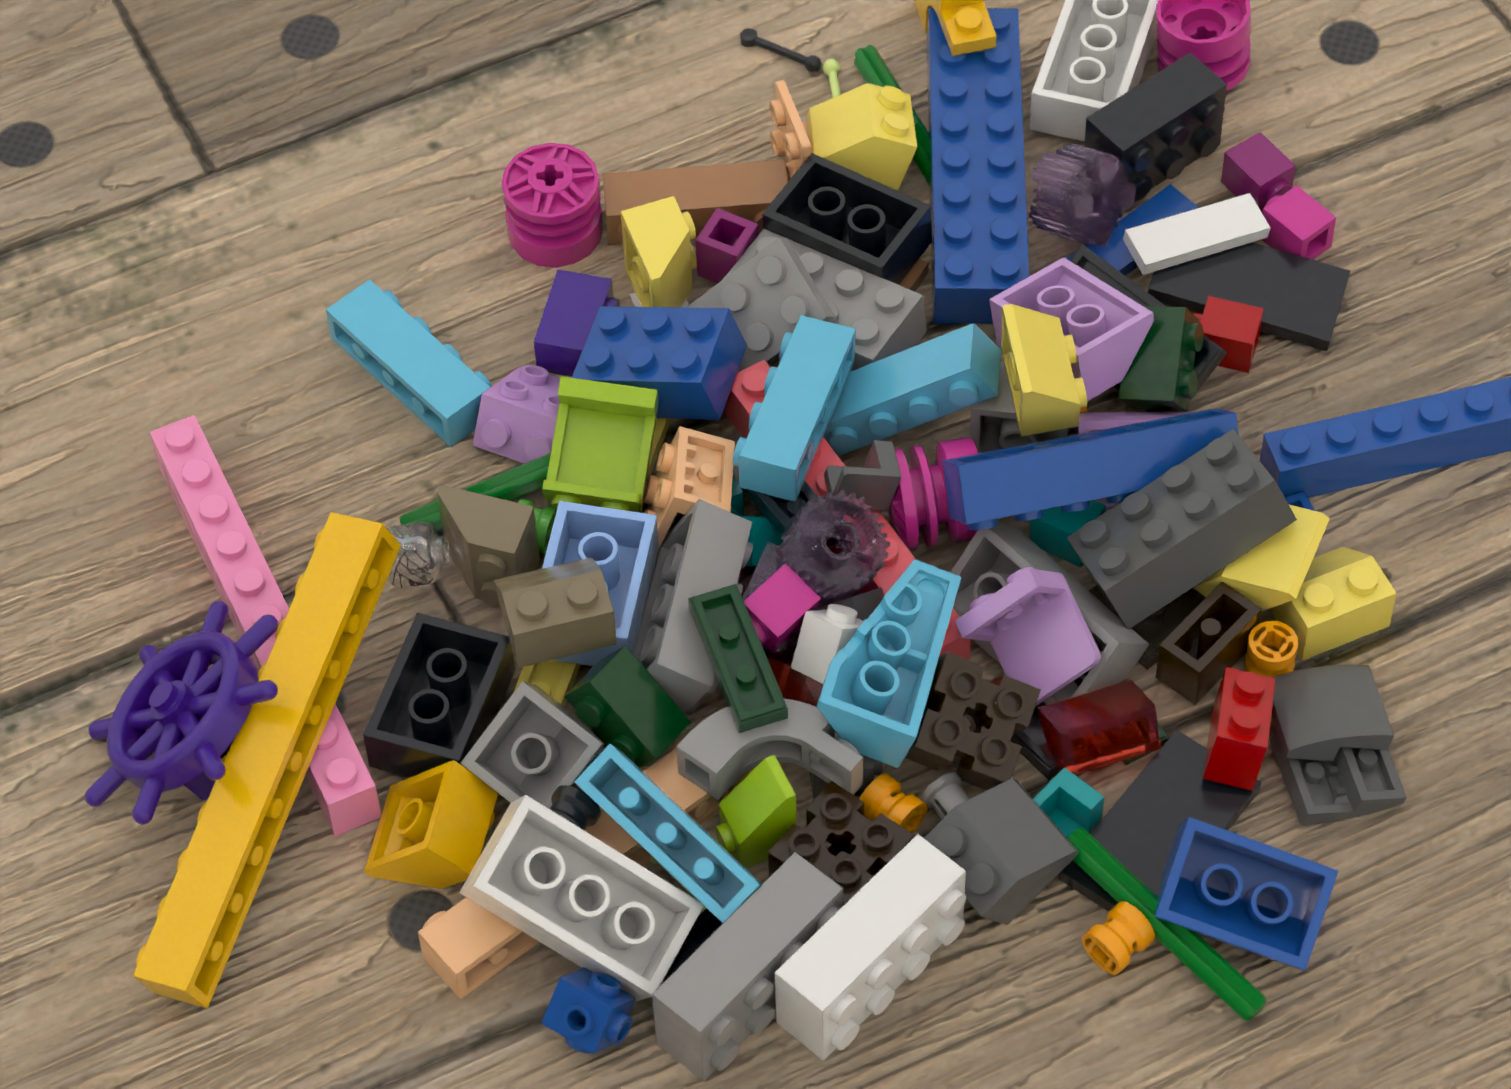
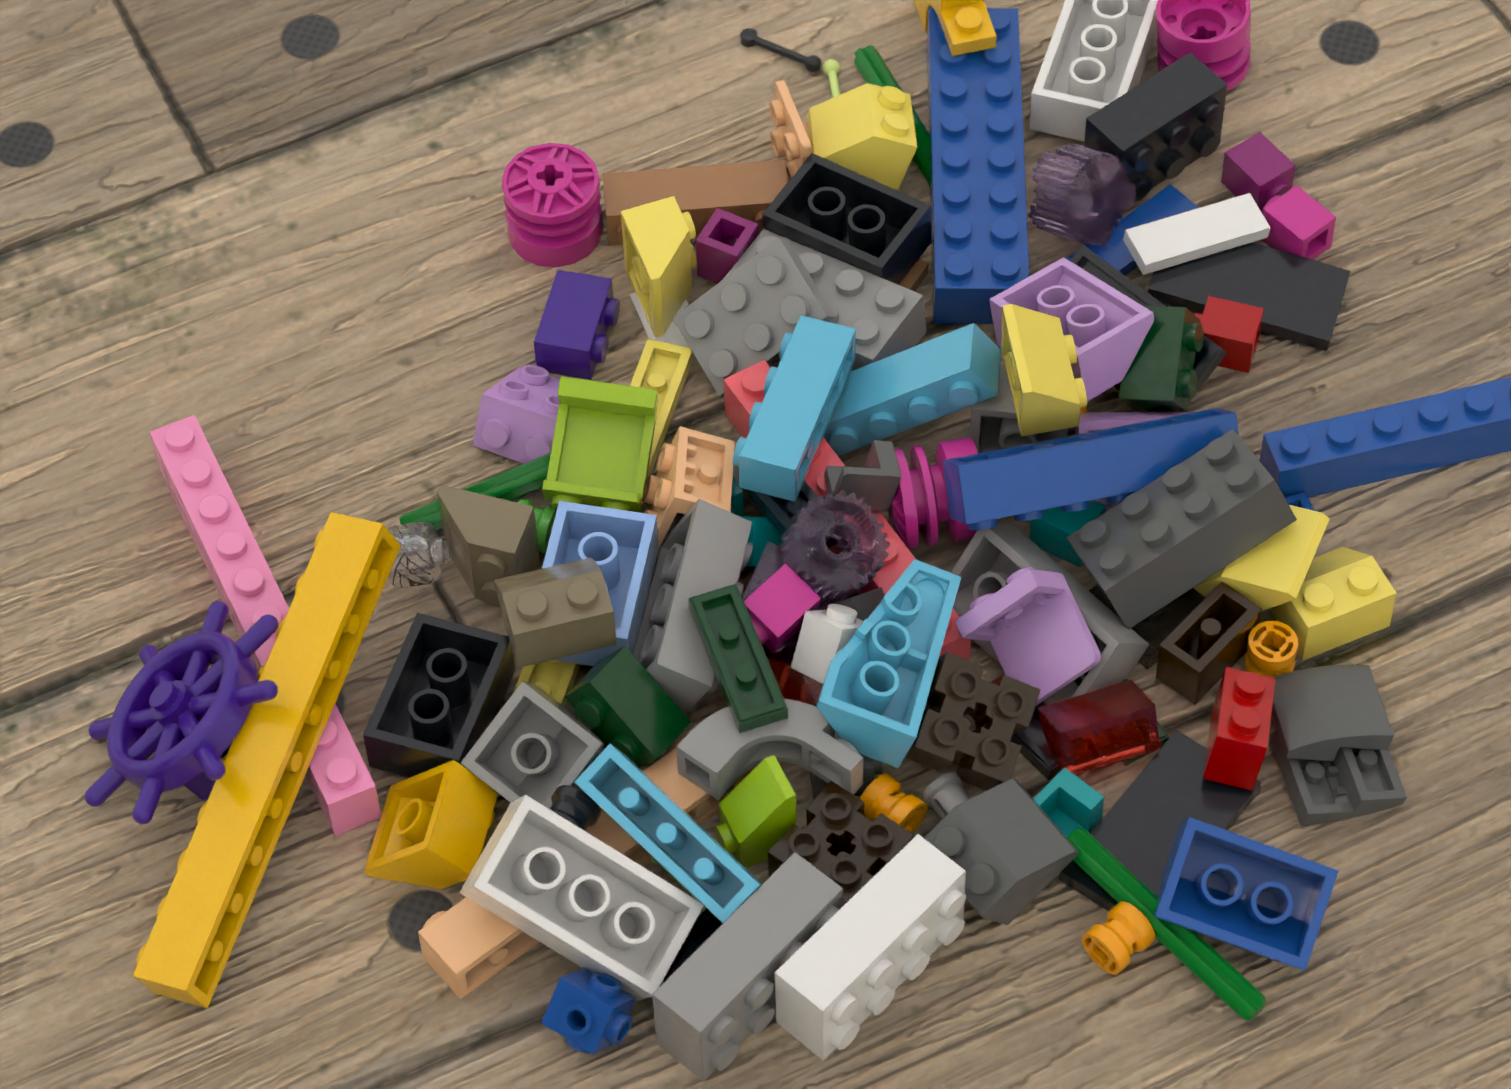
(408, 360): medium azure brick -> none
(675, 350): blue brick -> none

